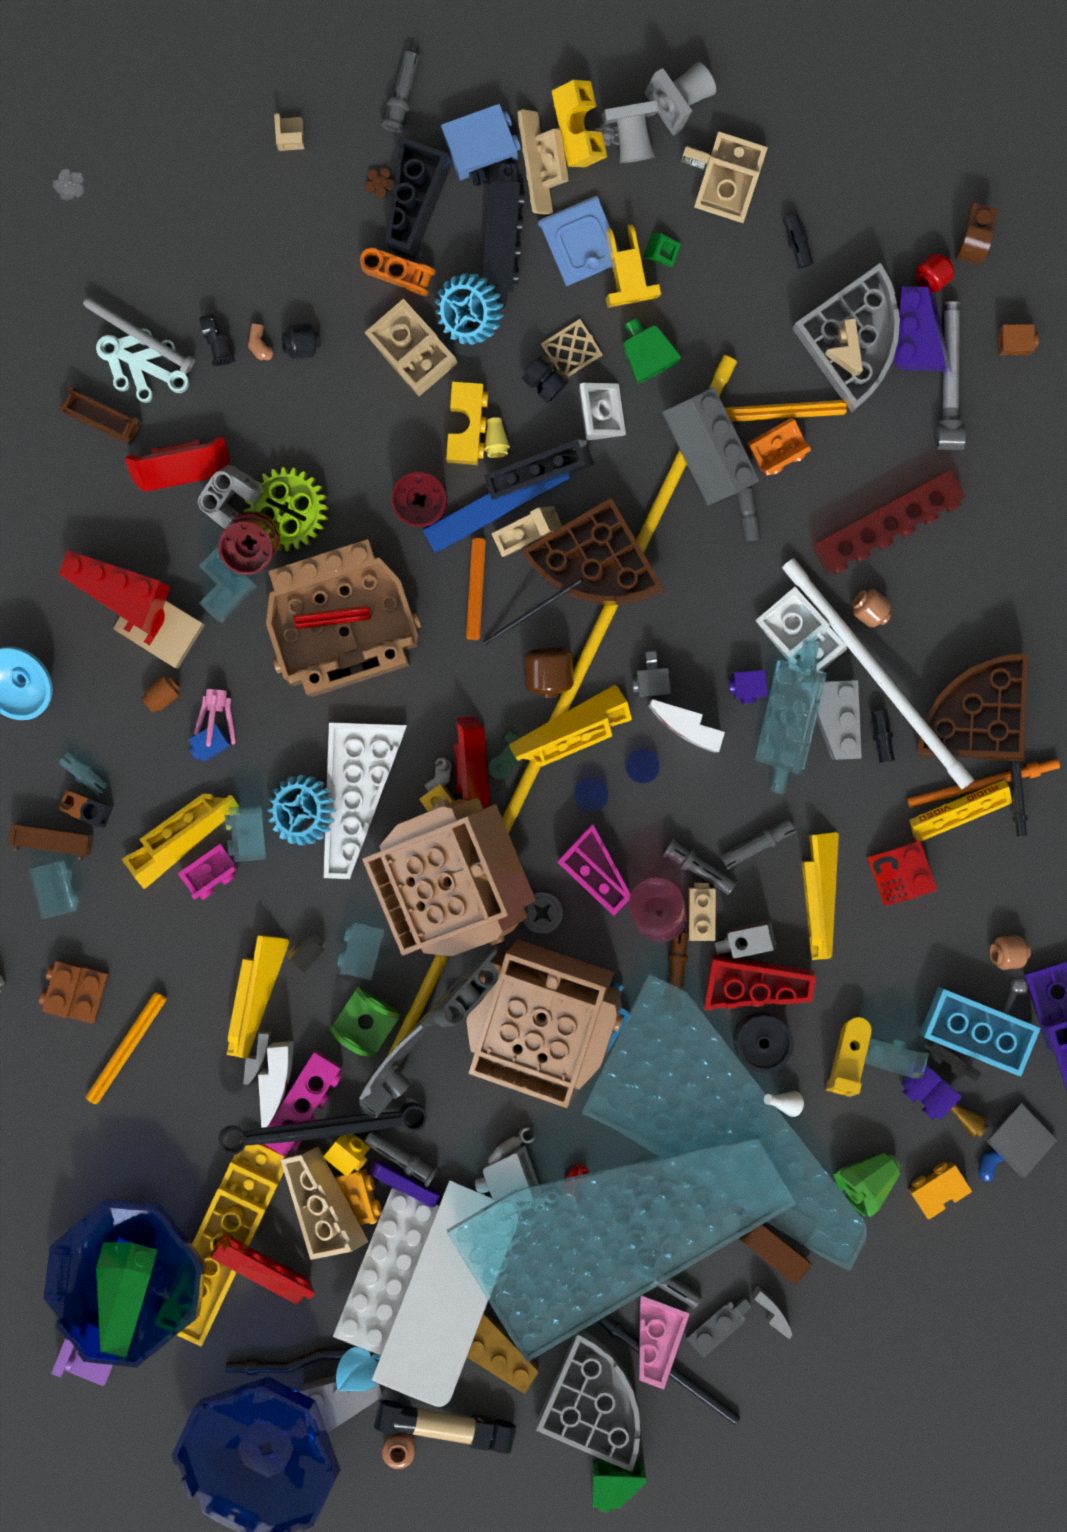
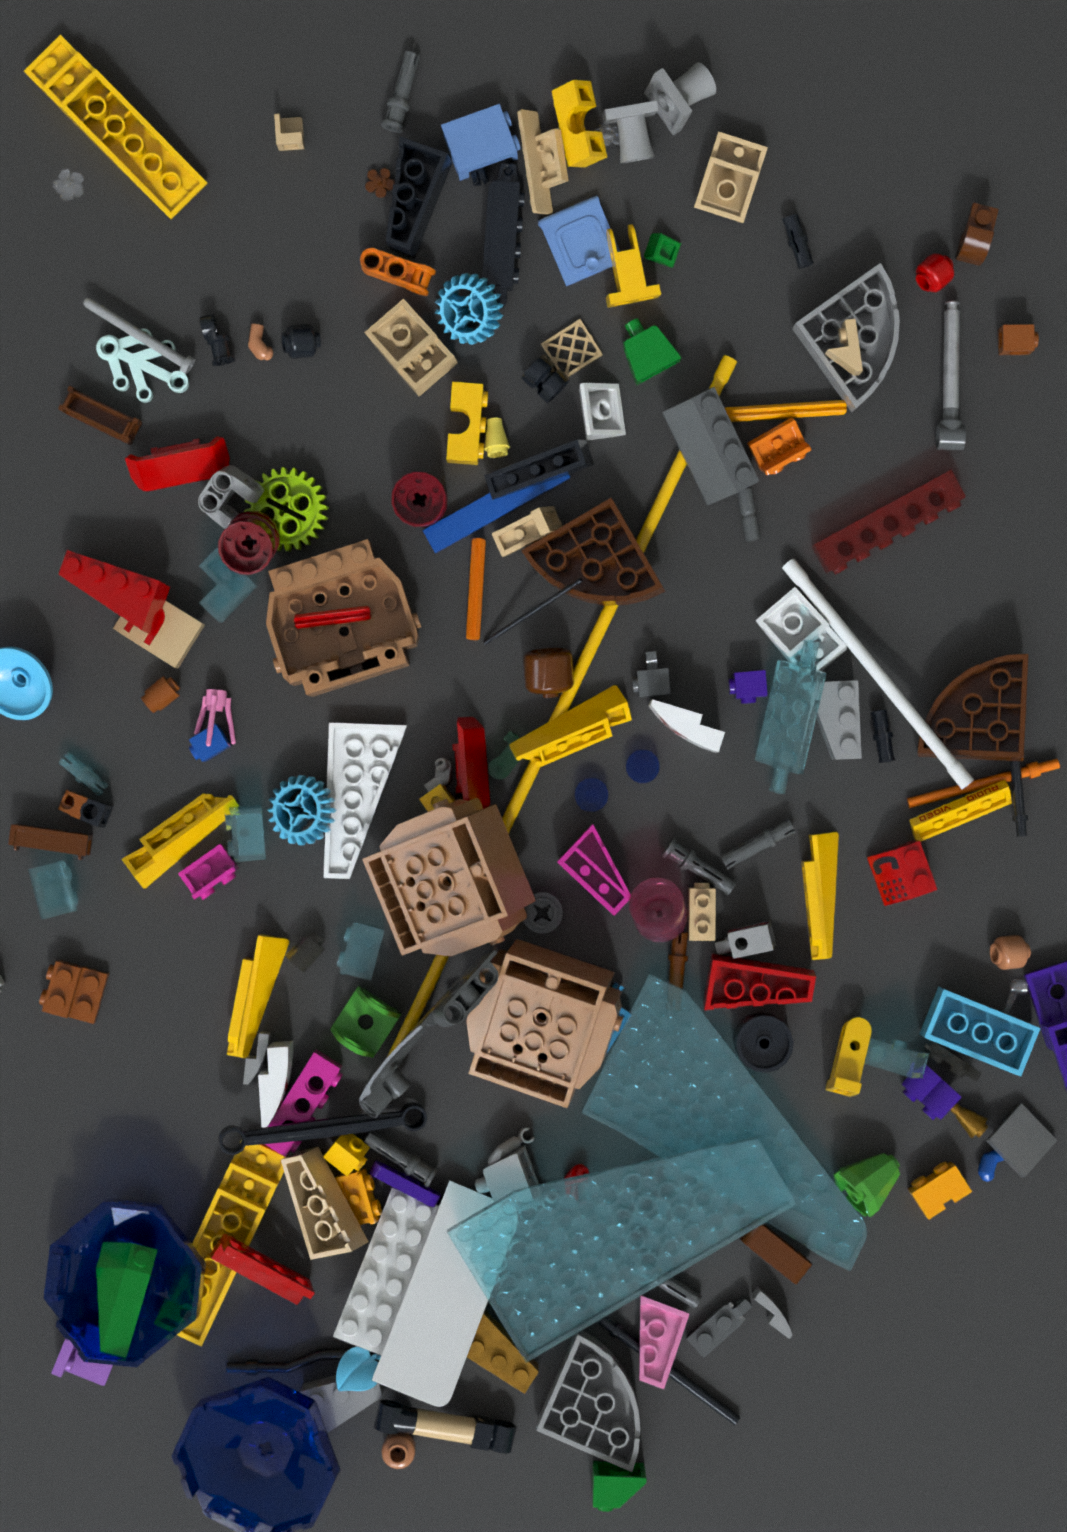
(115, 127): none -> yellow slope
(126, 1048): light orange axle -> none
(695, 158): tan tile -> none
(789, 1103): white cone -> none
(871, 608): nougat head -> none
(920, 333): dark purple wedge -> none

